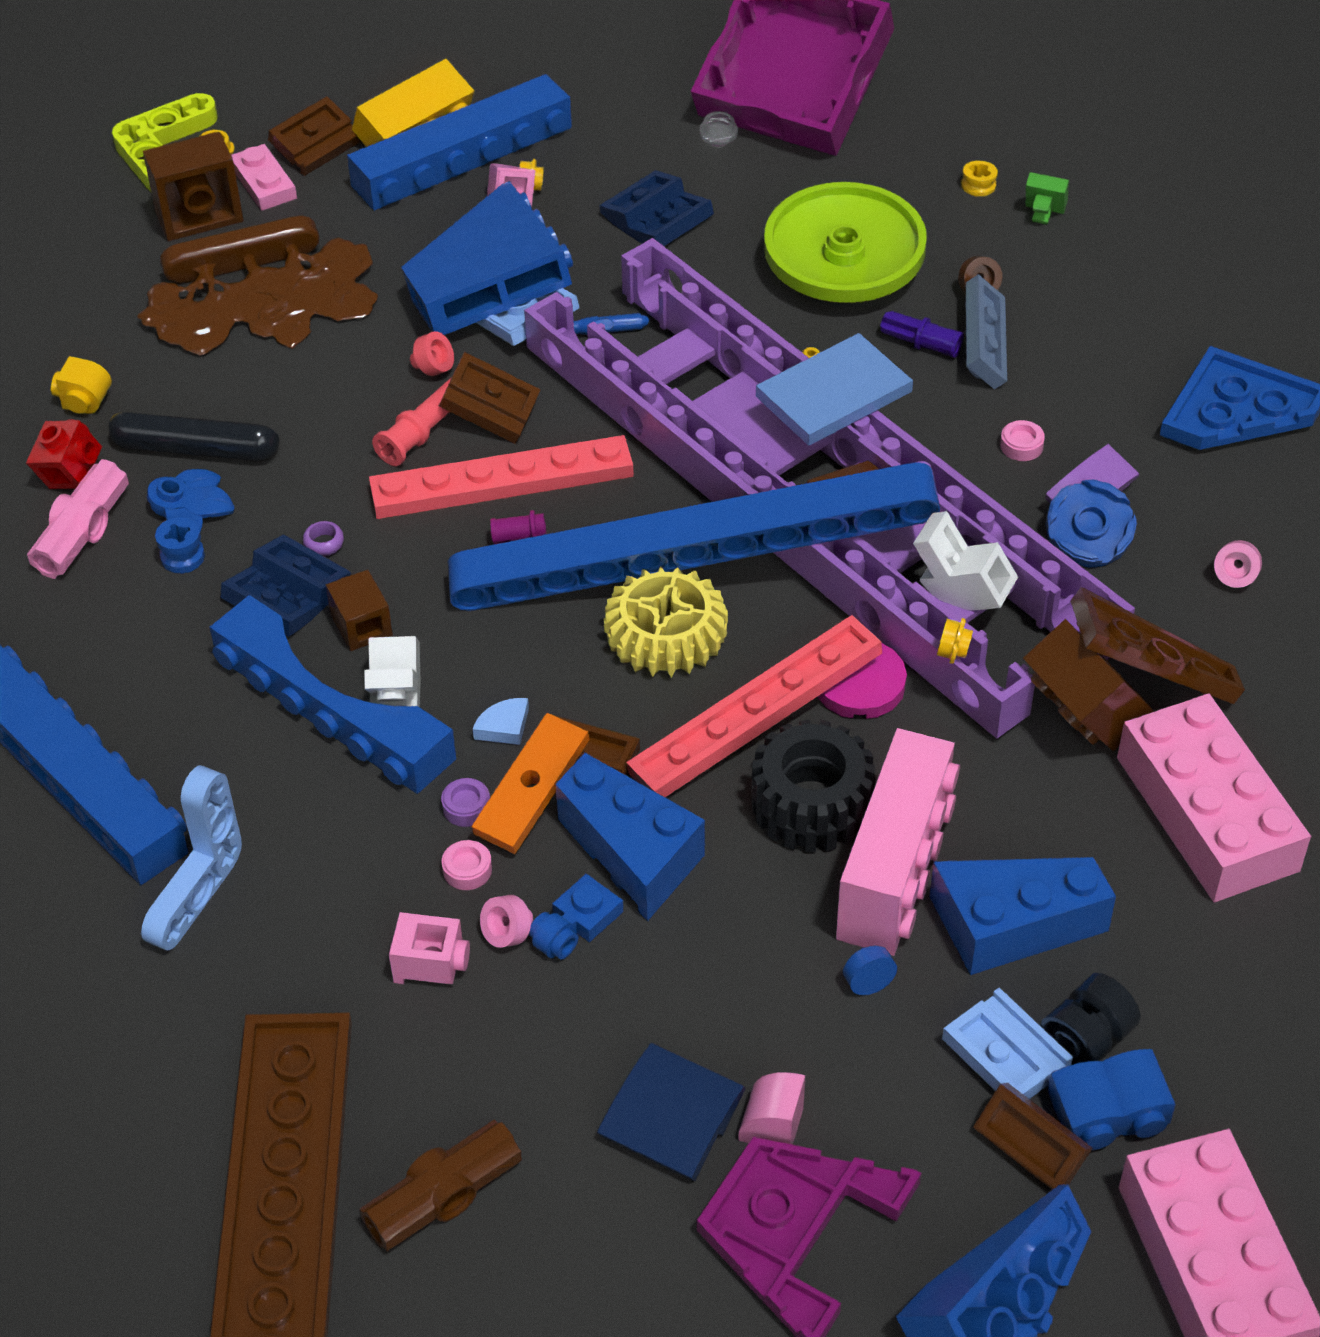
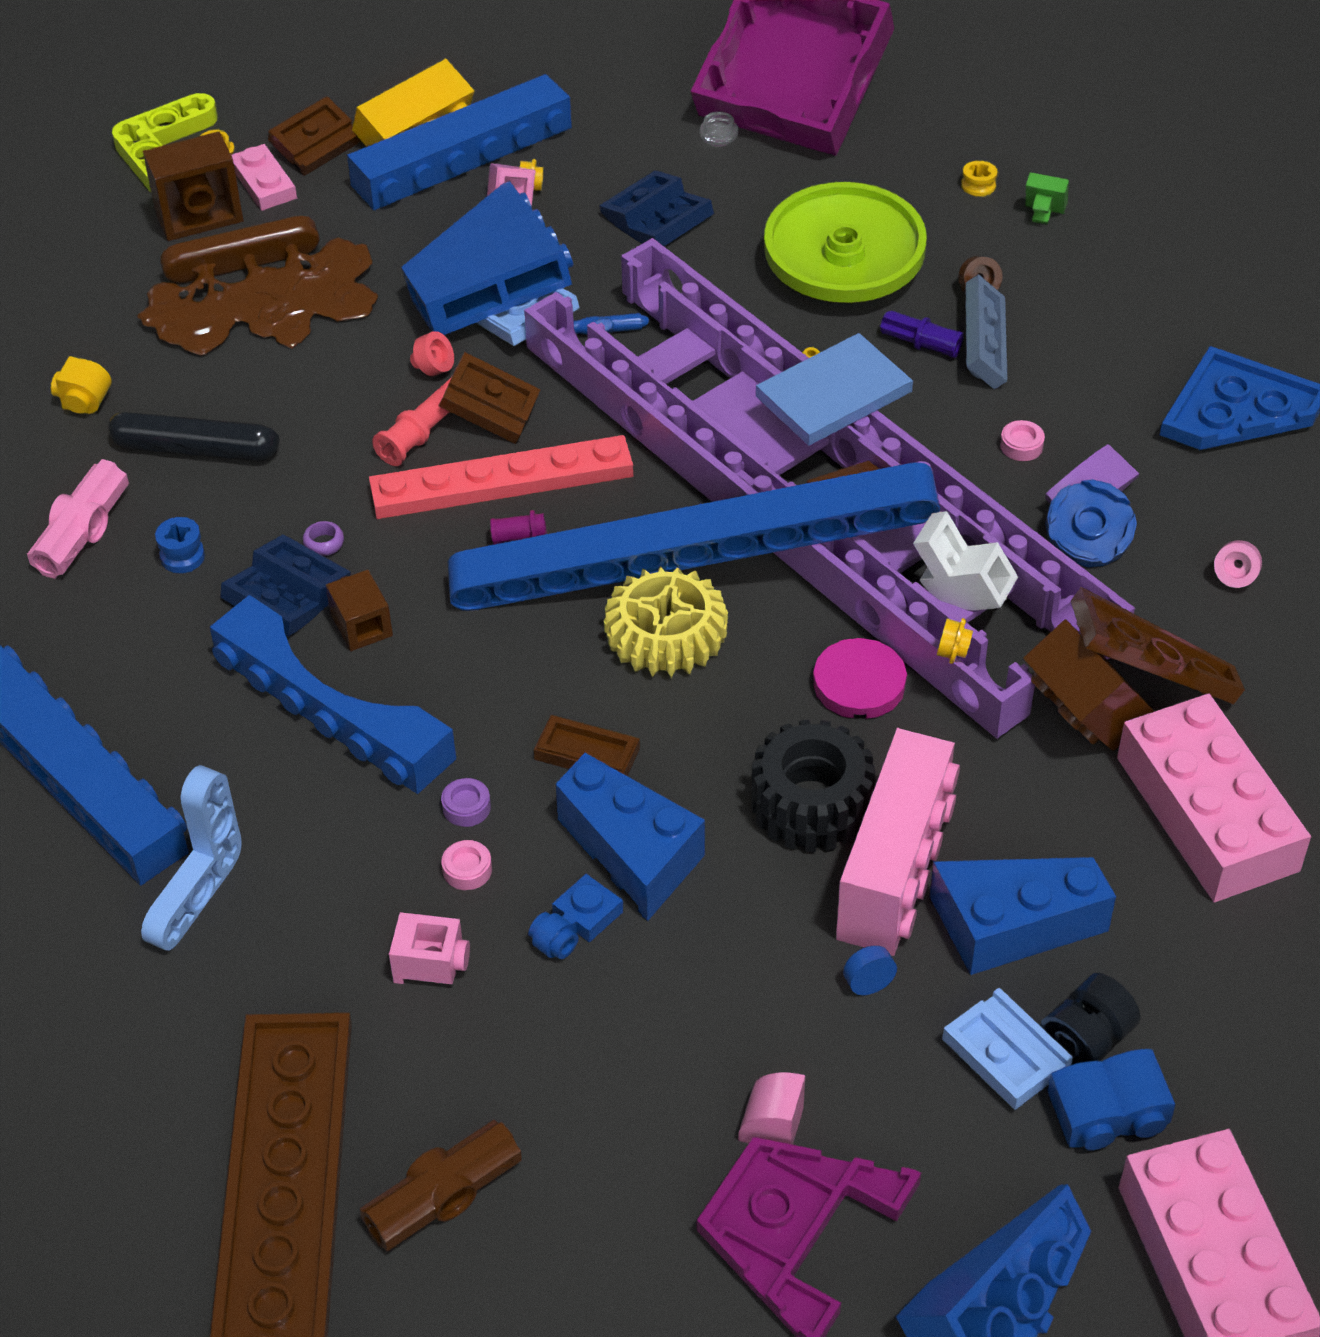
(63, 453): red brick -> none
(189, 495): blue plate -> none
(394, 671): white brick -> none
(502, 722): light blue tile -> none
(505, 921): bright pink tile -> none
(543, 762): orange tile -> none
(671, 1111): dark blue slope -> none
(755, 707): coral plate -> none
(1032, 1137): reddish brown tile -> none

